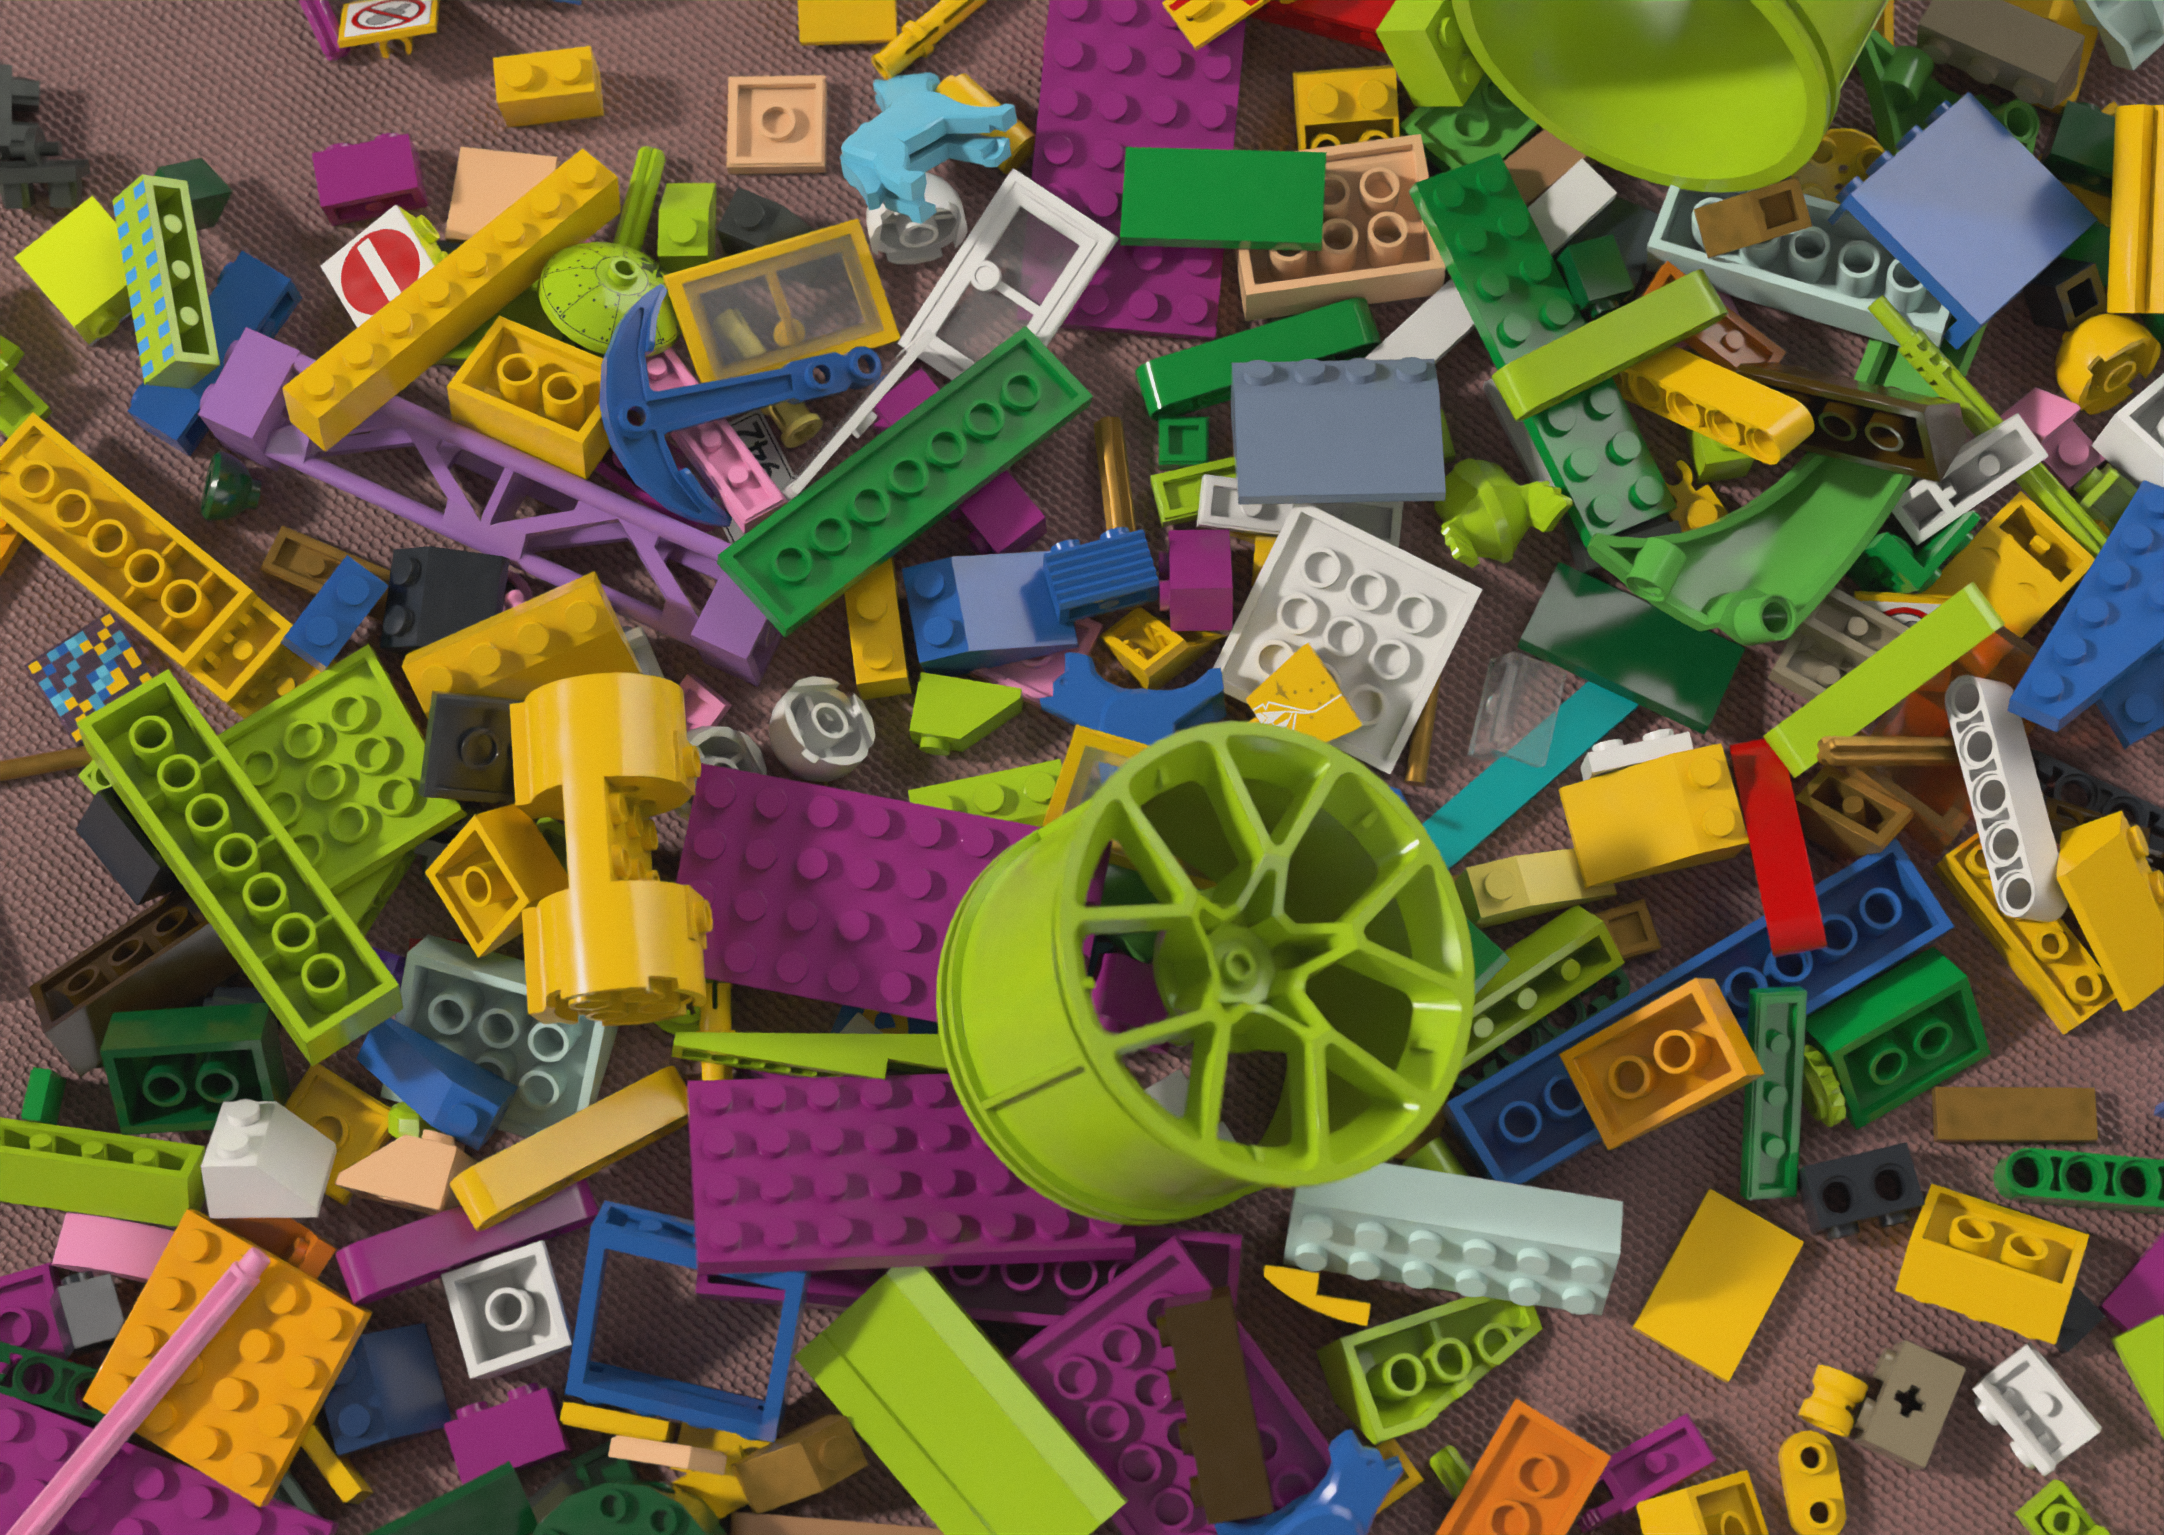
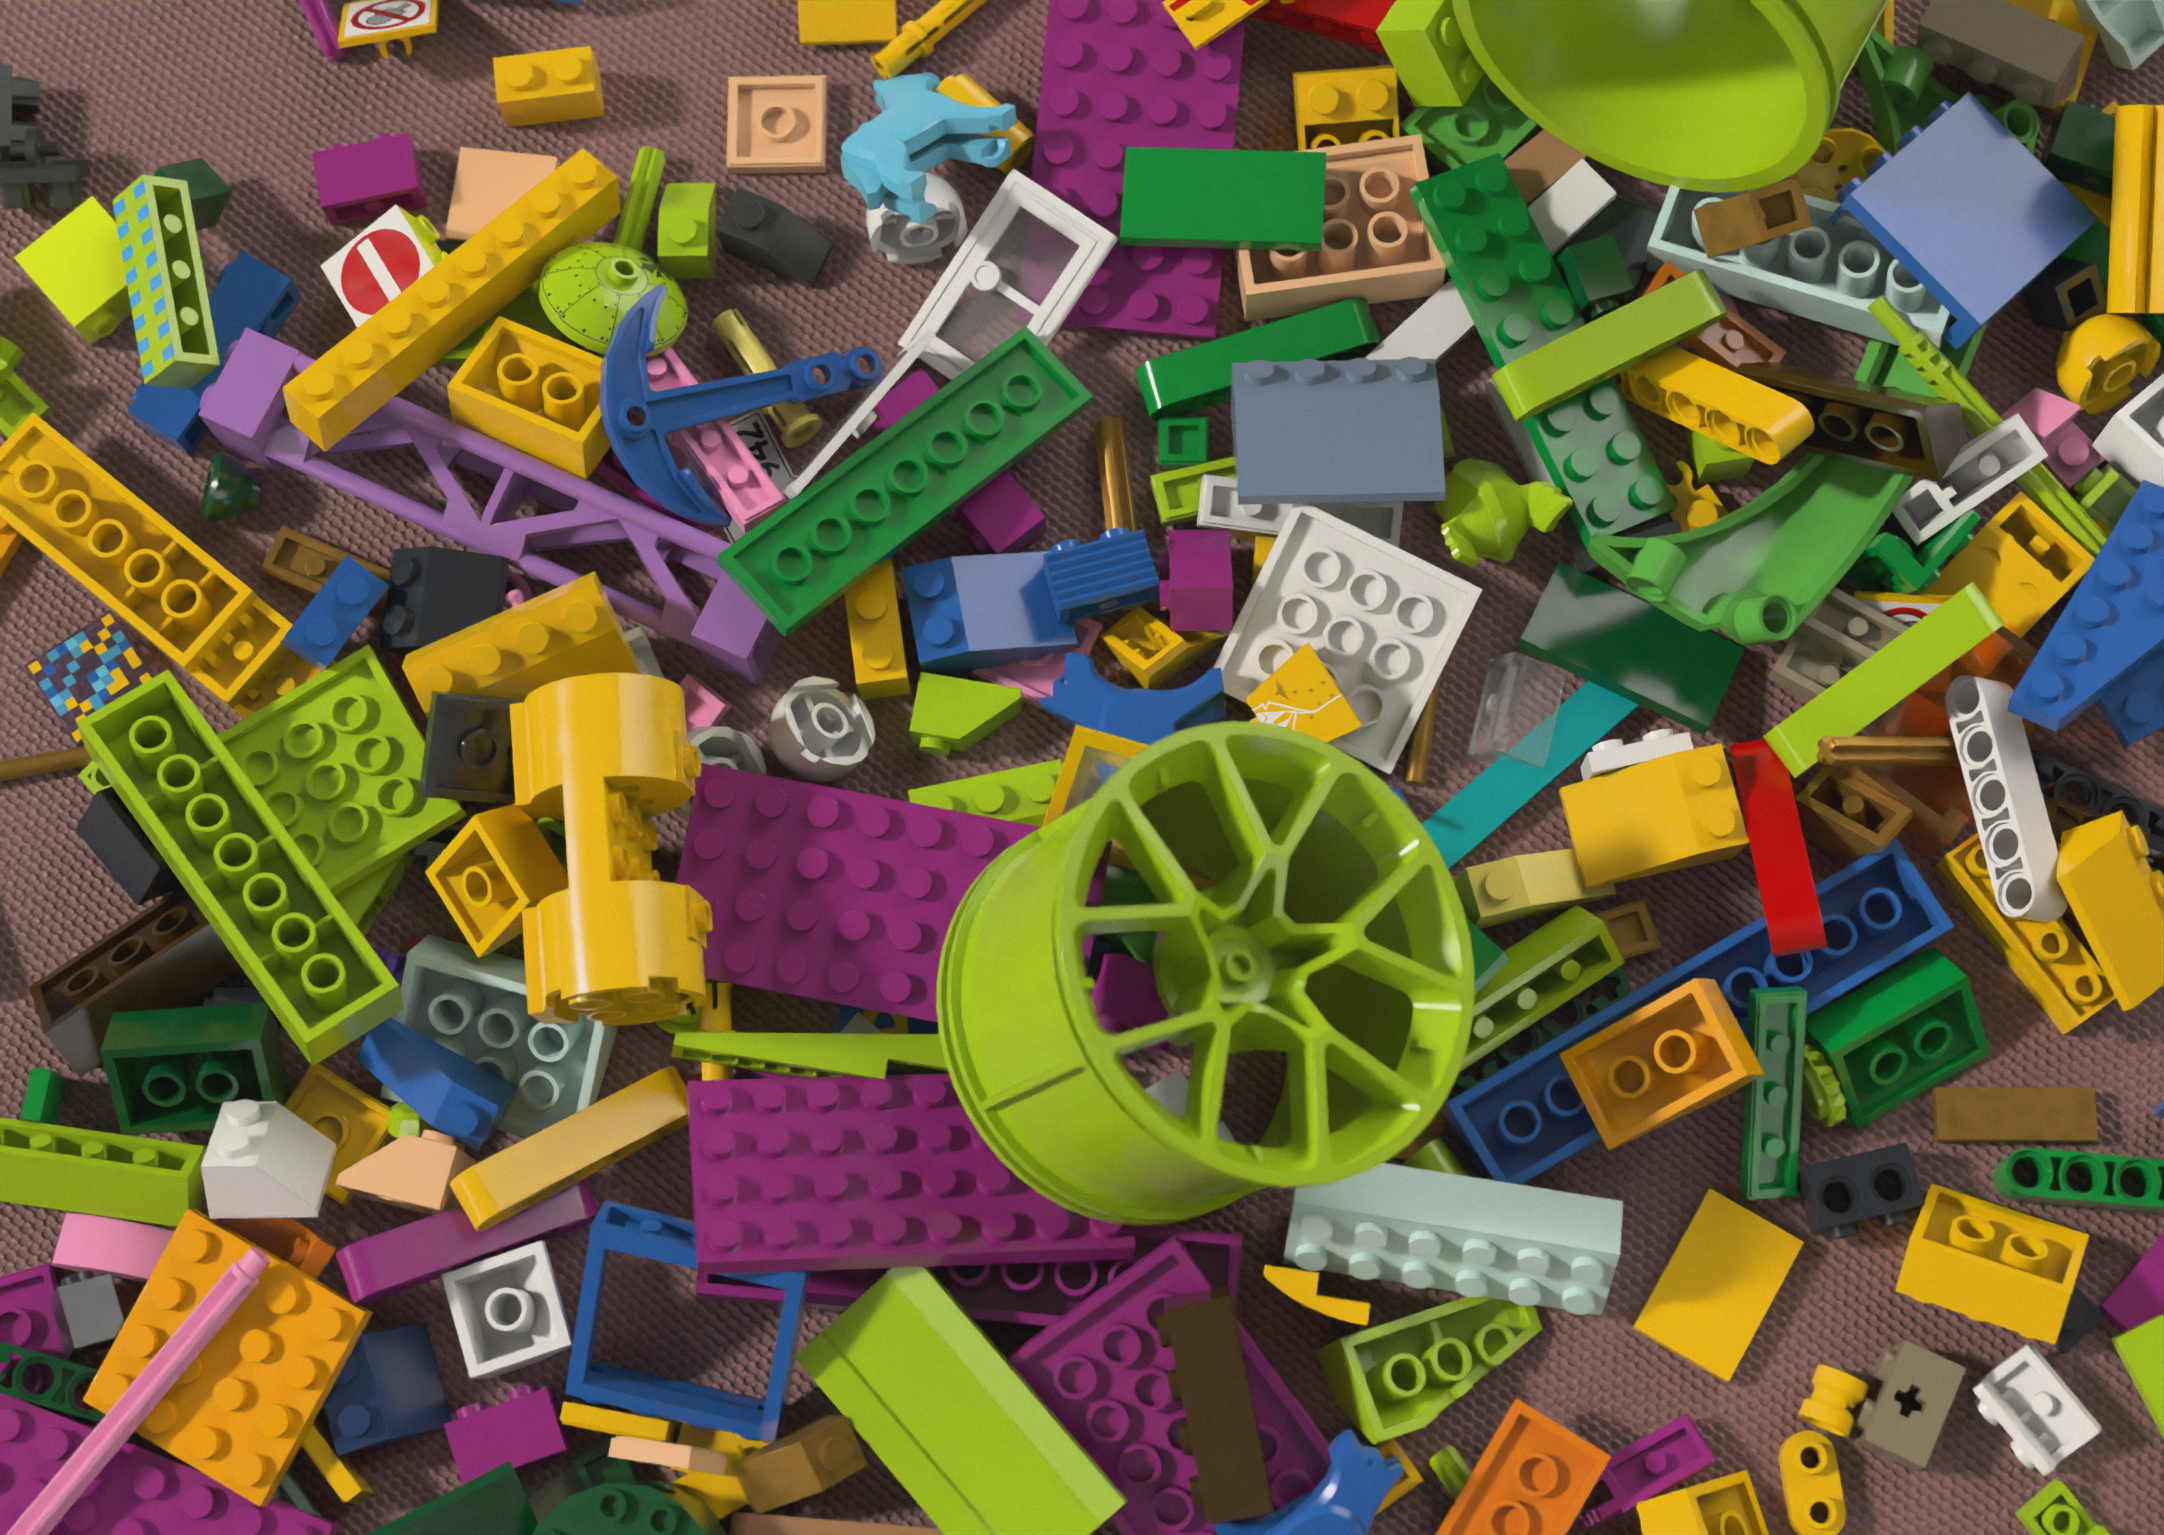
(782, 303): clear door -> none

